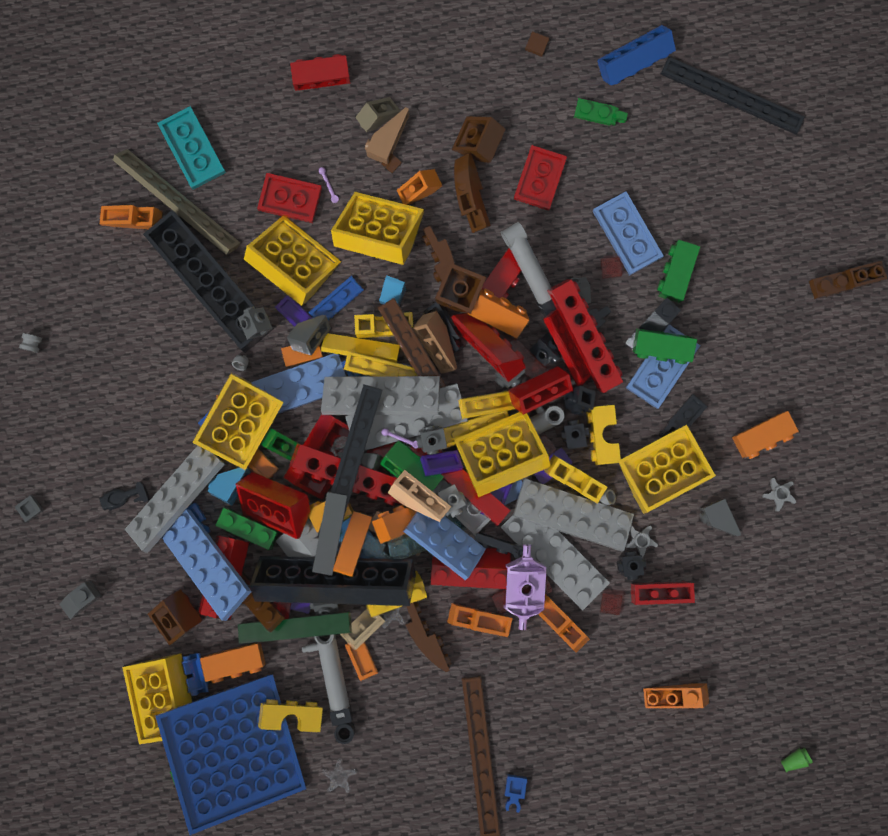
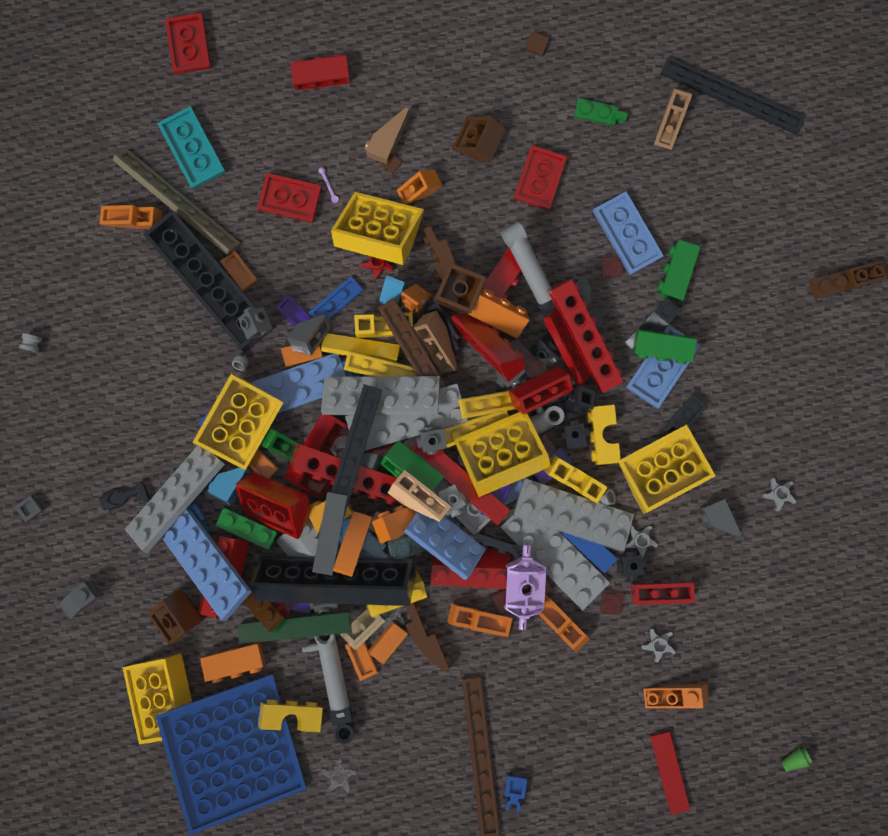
(187, 43): none -> red plate
(192, 666): blue hinge -> none
(238, 270): none -> orange tile
(291, 260): yellow slope -> none
(377, 113): dark tan slope -> none
(377, 266): none -> red animal
(385, 432): lavender hinge -> none
(387, 642): none -> orange tile
(415, 299): none -> orange slope
(441, 463): dark purple tile -> none
(468, 195): reddish brown slope -> none
(594, 552): none -> blue tile
(636, 55): blue brick -> none
(659, 644): none -> light grey animal
(669, 772): none -> red tile
(672, 117): none -> medium nougat slope
(765, 435): orange brick -> none

